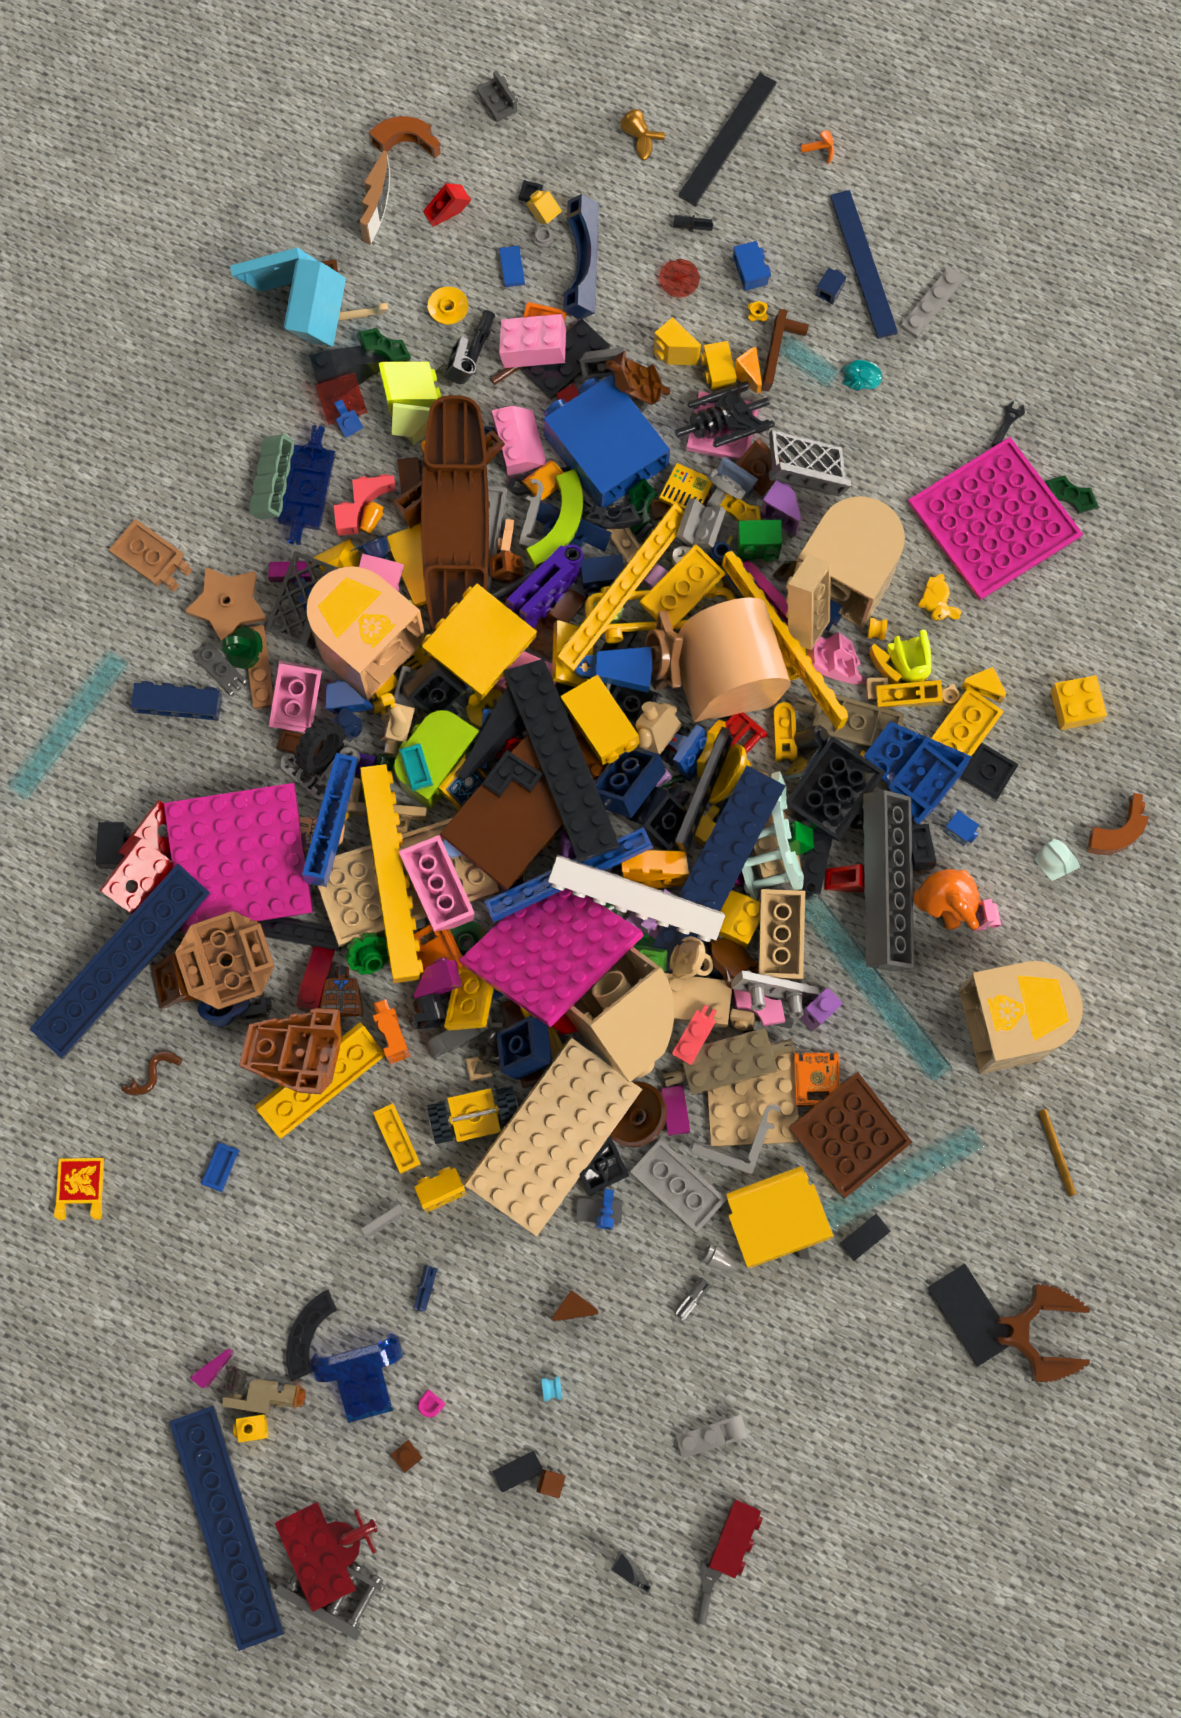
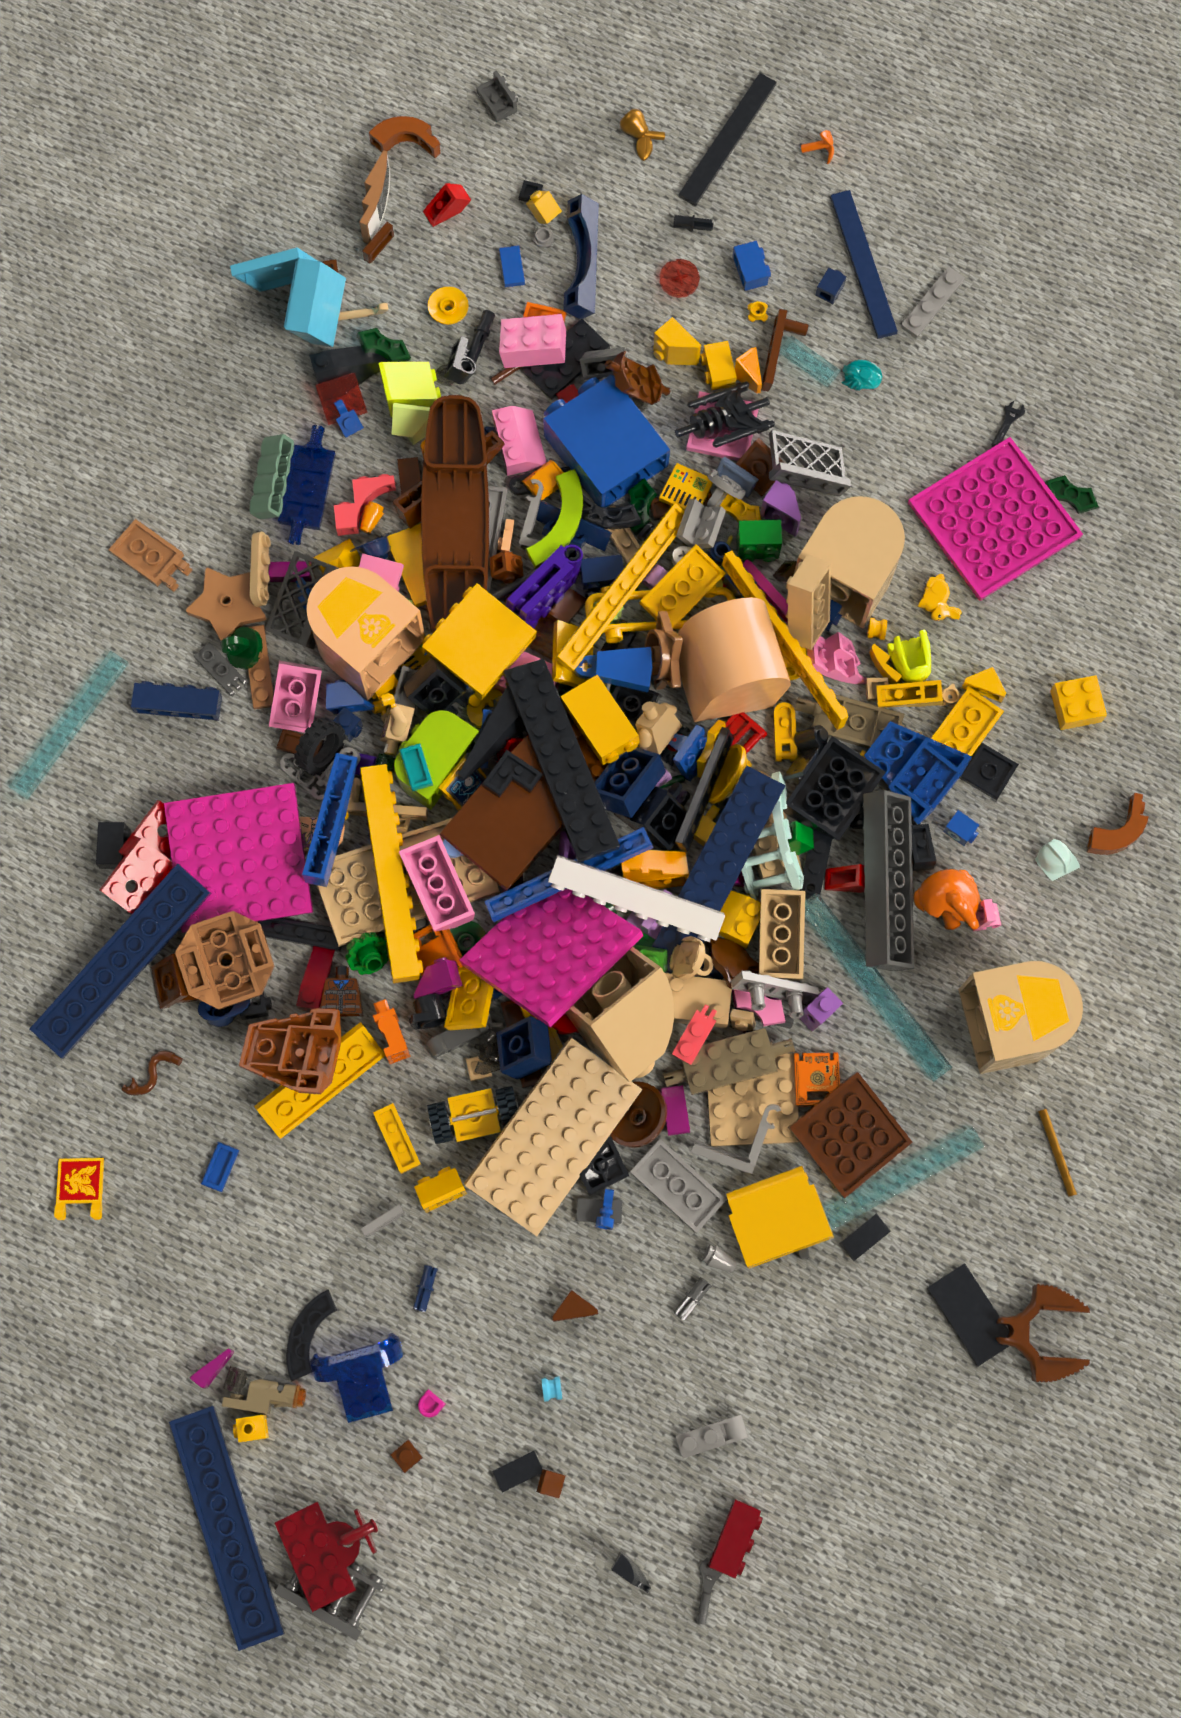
(259, 569): none -> tan plate
(378, 243): none -> reddish brown tile

